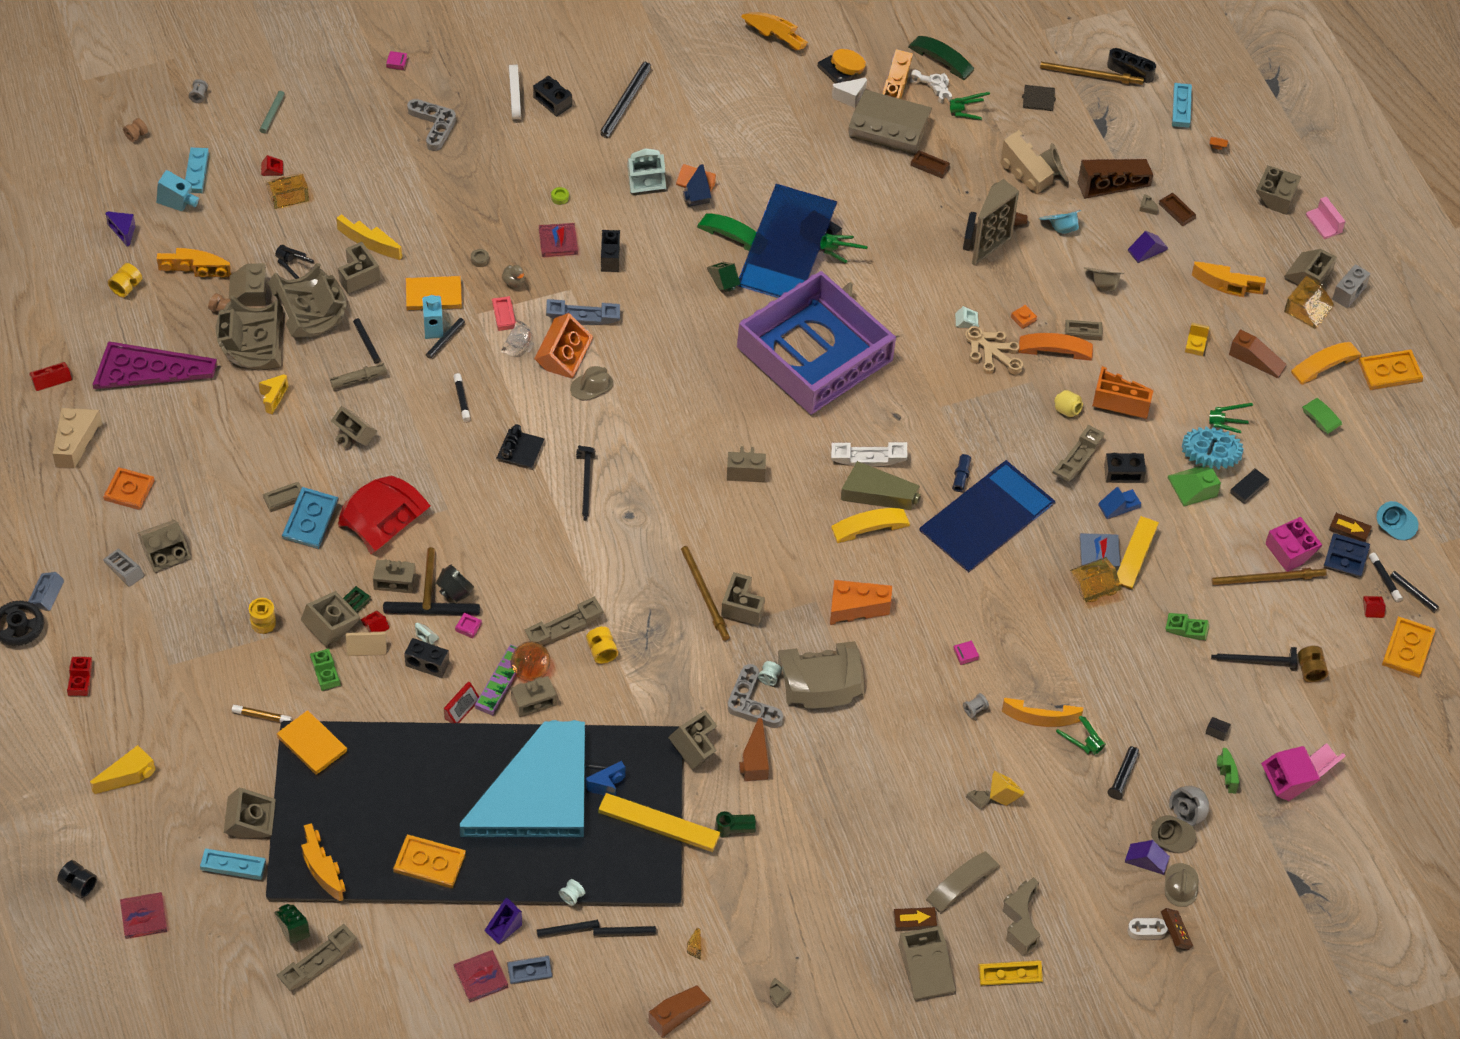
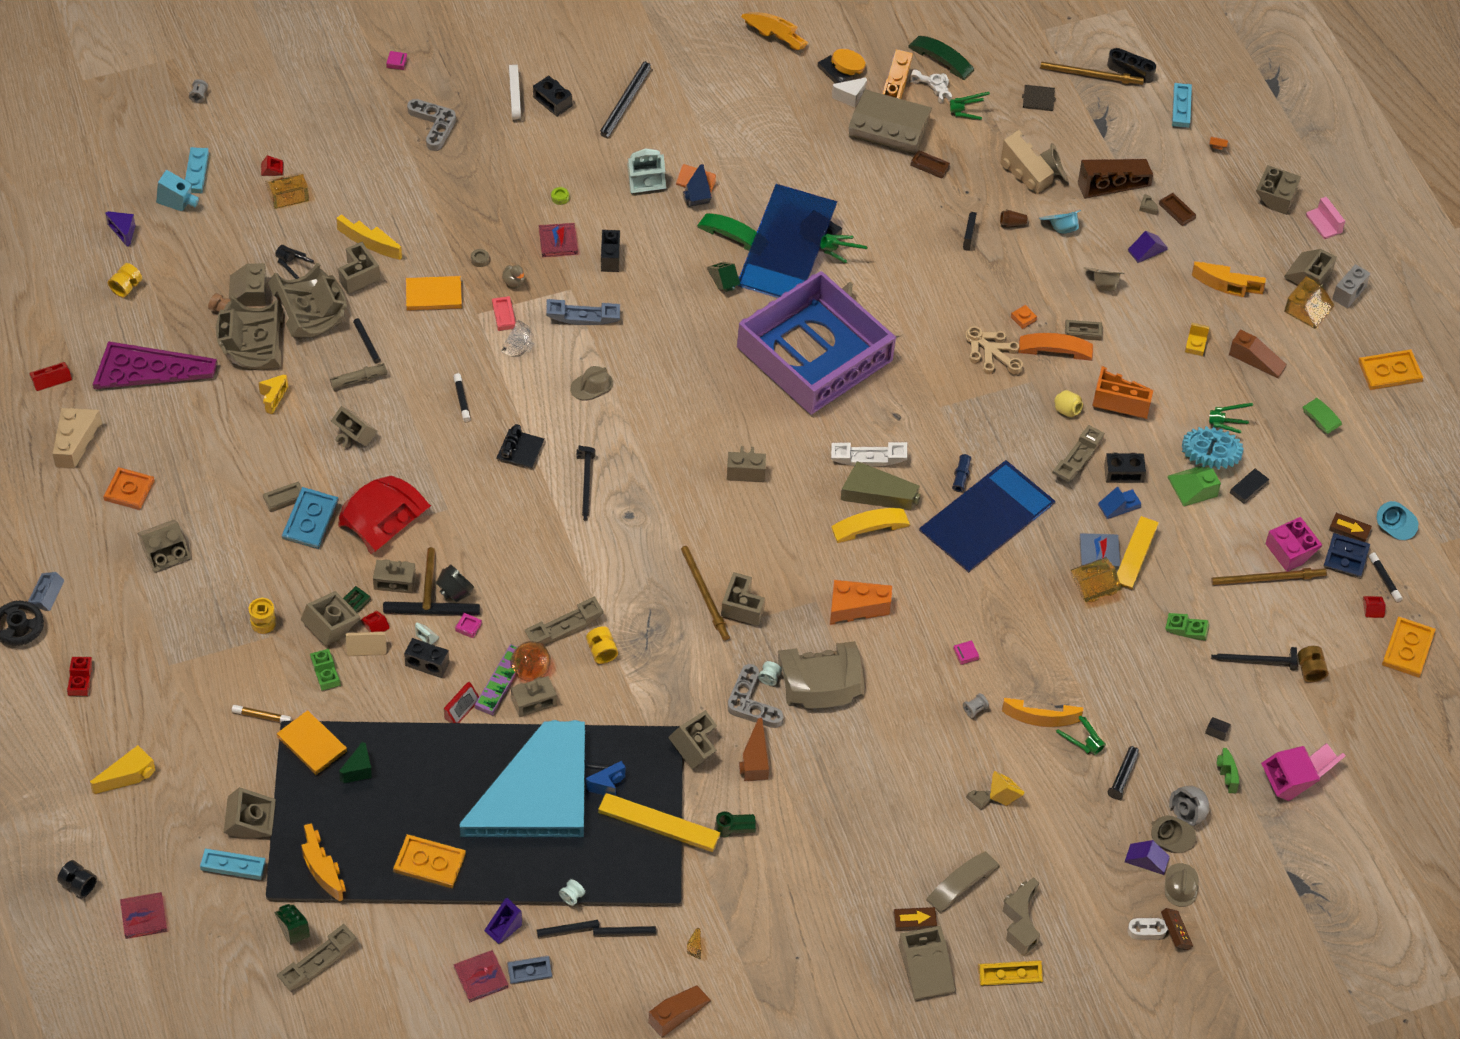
(124, 568): light grey slope -> none
(134, 130): medium nougat wheel -> none
(201, 262): light orange slope -> none
(272, 111): sand green bar -> none
(357, 766): none -> dark green slope
(432, 310): medium azure torso -> none
(444, 339): black bar -> none
(564, 346): orange slope -> none
(778, 992): dark tan tile -> none
(966, 318): light aqua slope -> none
(995, 220): dark tan slope -> none
(1323, 360): light orange slope -> none
(1414, 591): black bar -> none

